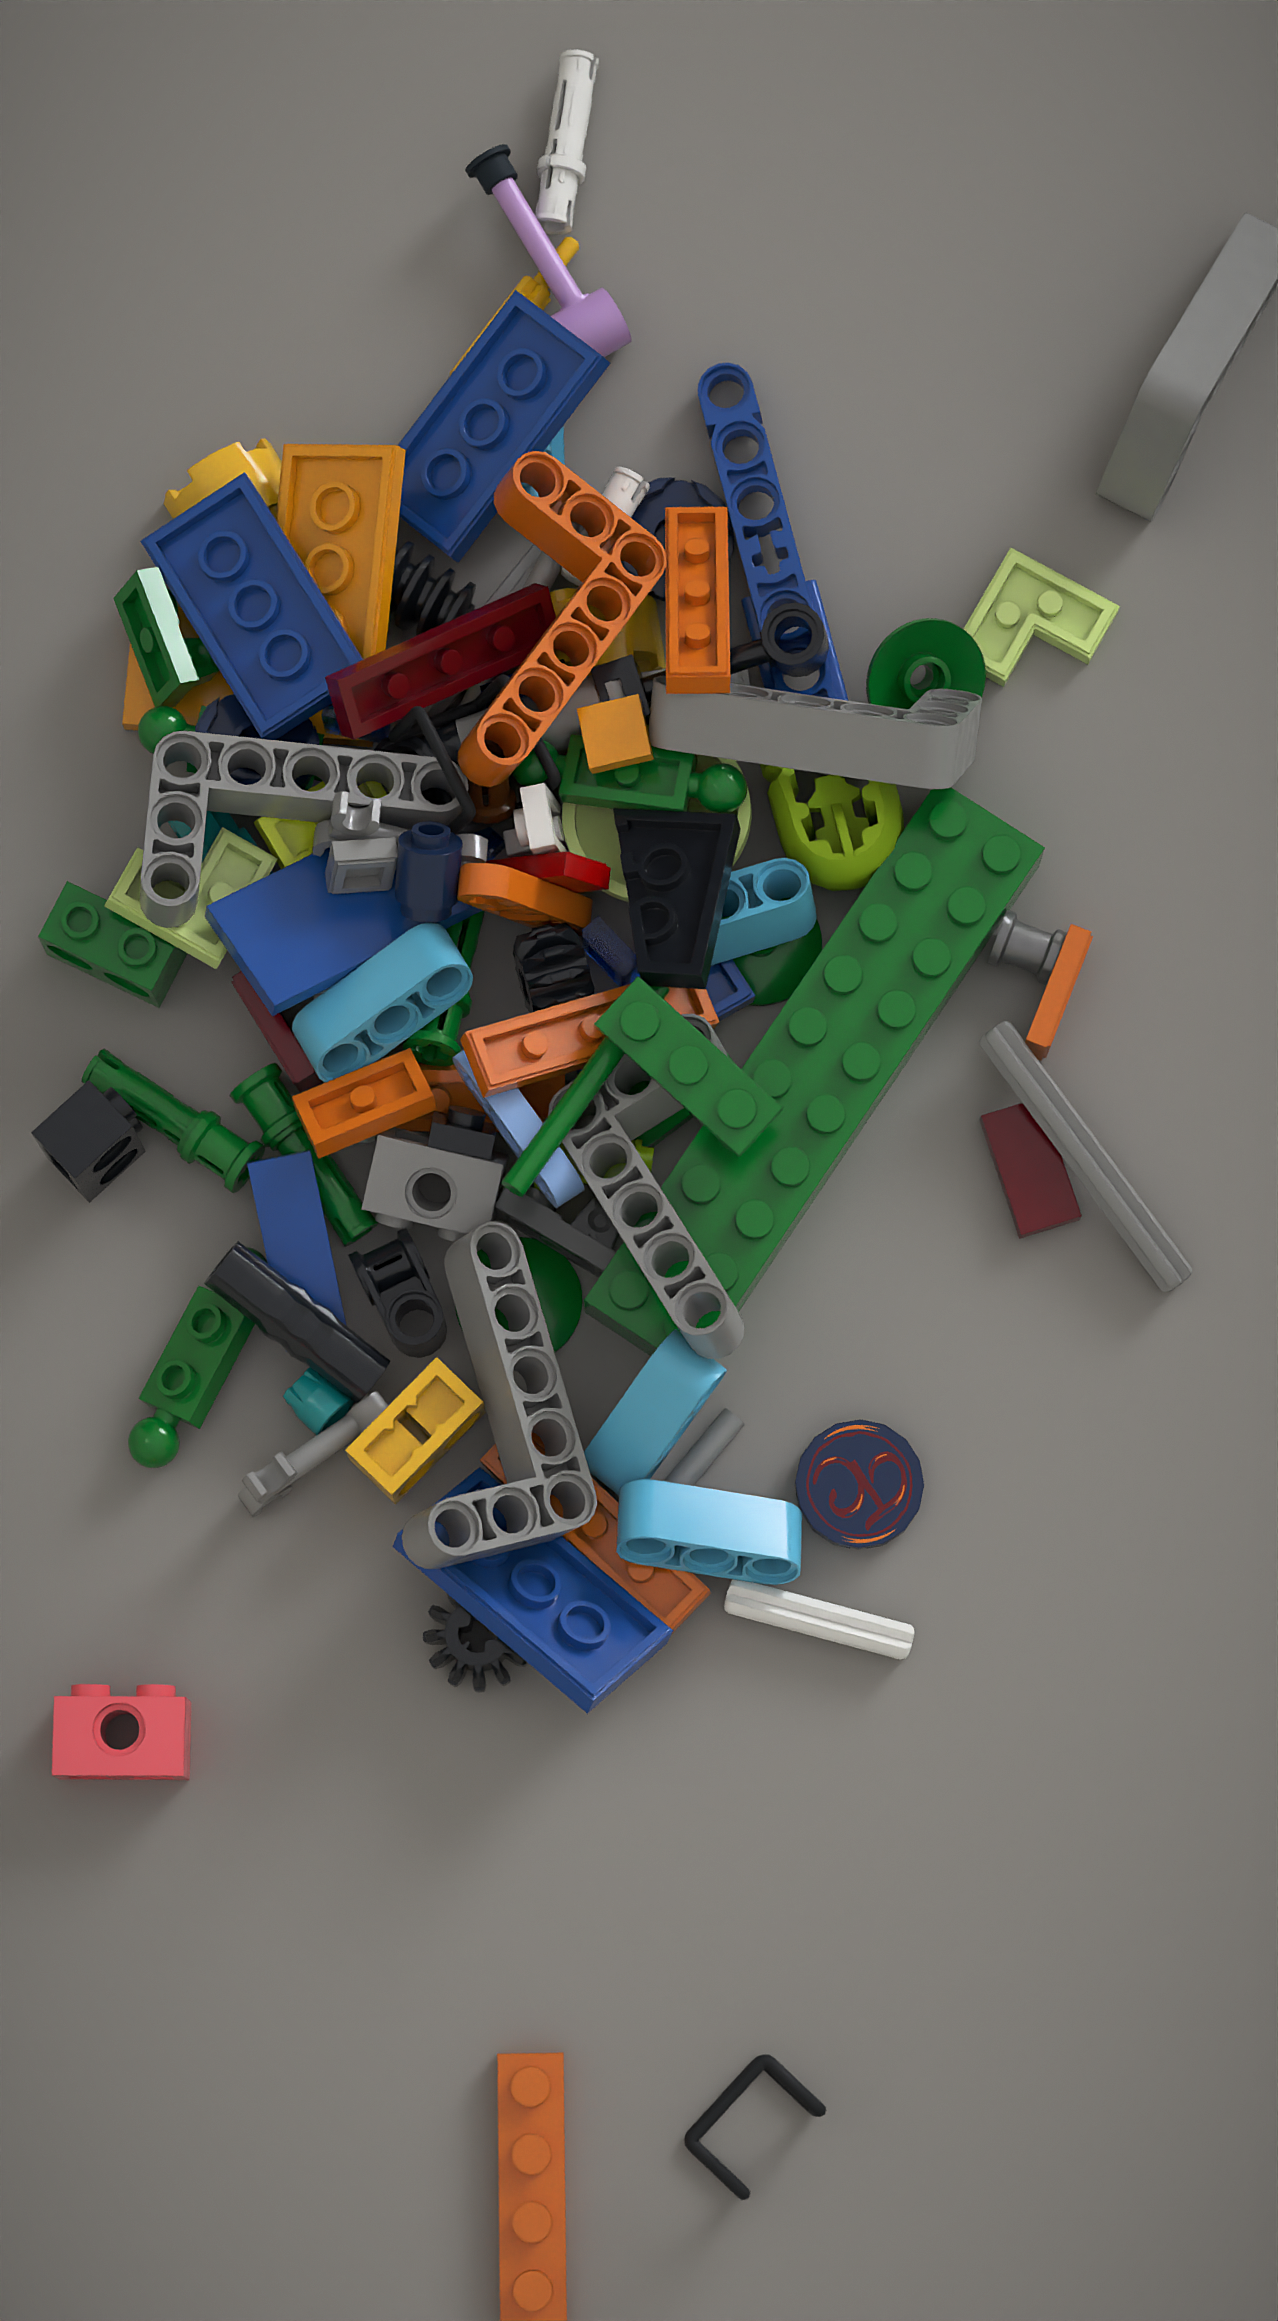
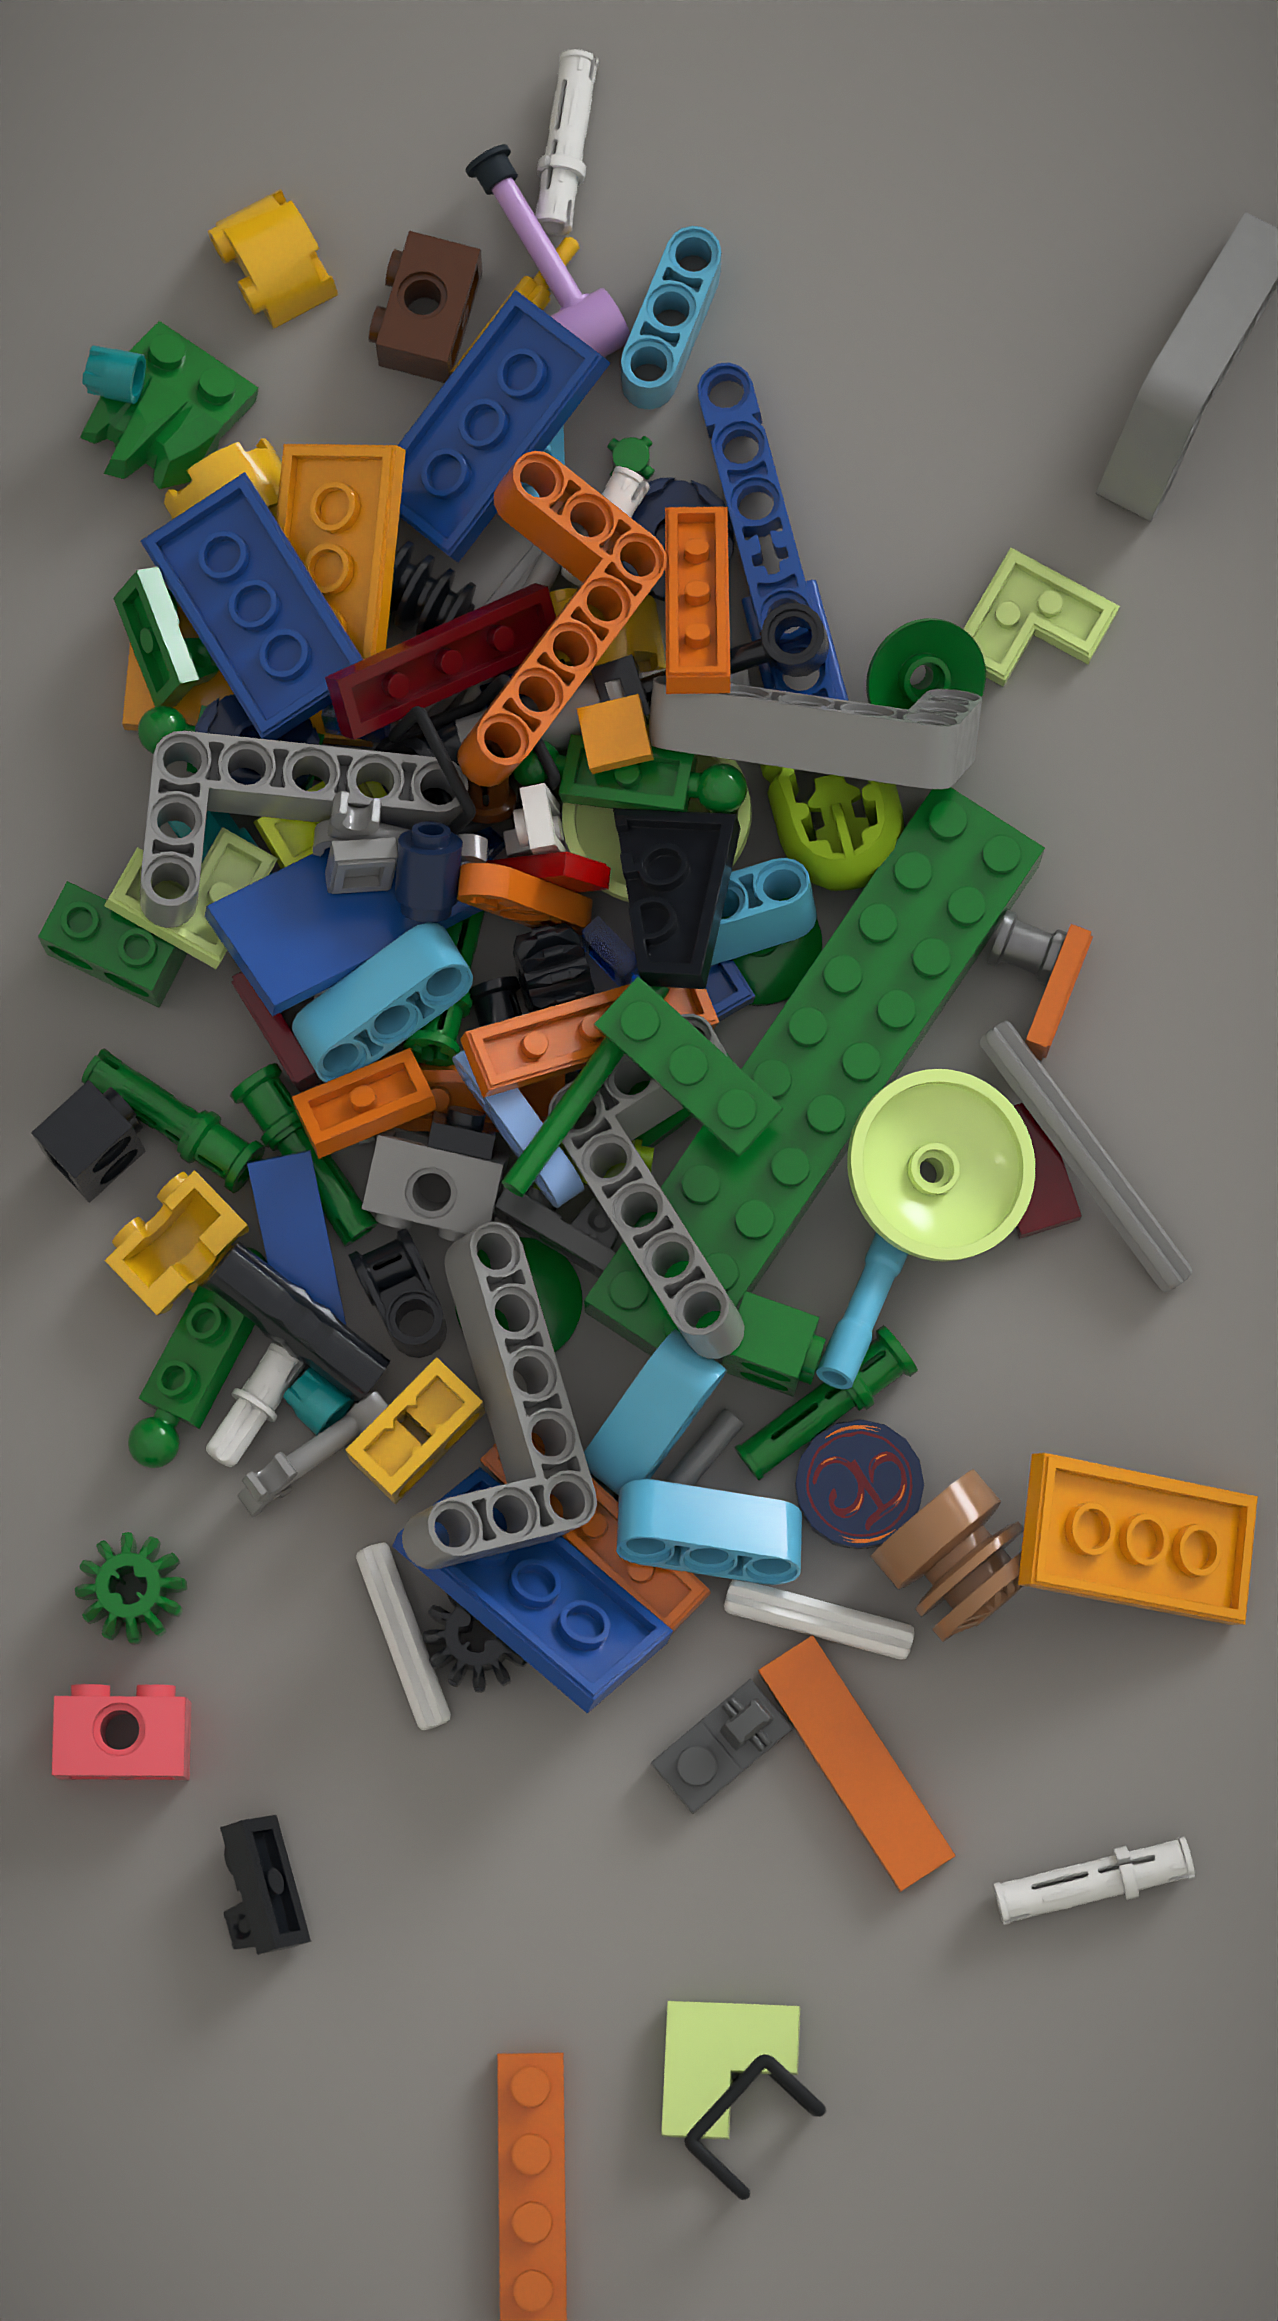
(114, 374): none -> teal hose
(115, 1604): none -> green gear
(177, 1244): none -> yellow cylinder
(180, 414): none -> green plate
(254, 1405): none -> white axle
(261, 1869): none -> black hinge
(276, 257): none -> yellow cylinder
(403, 1636): none -> white axle
(432, 341): none -> reddish brown brick
(496, 1000): none -> black bush
(632, 454): none -> green piece
(674, 290): none -> medium azure beam
(710, 2044): none -> yellowish green tile
(721, 1746): none -> dark grey hinge
(776, 1345): none -> green brick
(825, 1404): none -> green pin
(854, 1331): none -> medium azure piece
(856, 1763): none -> orange tile
(956, 1555): none -> medium nougat wheel
(978, 1156): none -> yellowish green dish
(1095, 1880): none -> white pin
(1137, 1539): none -> light orange tile

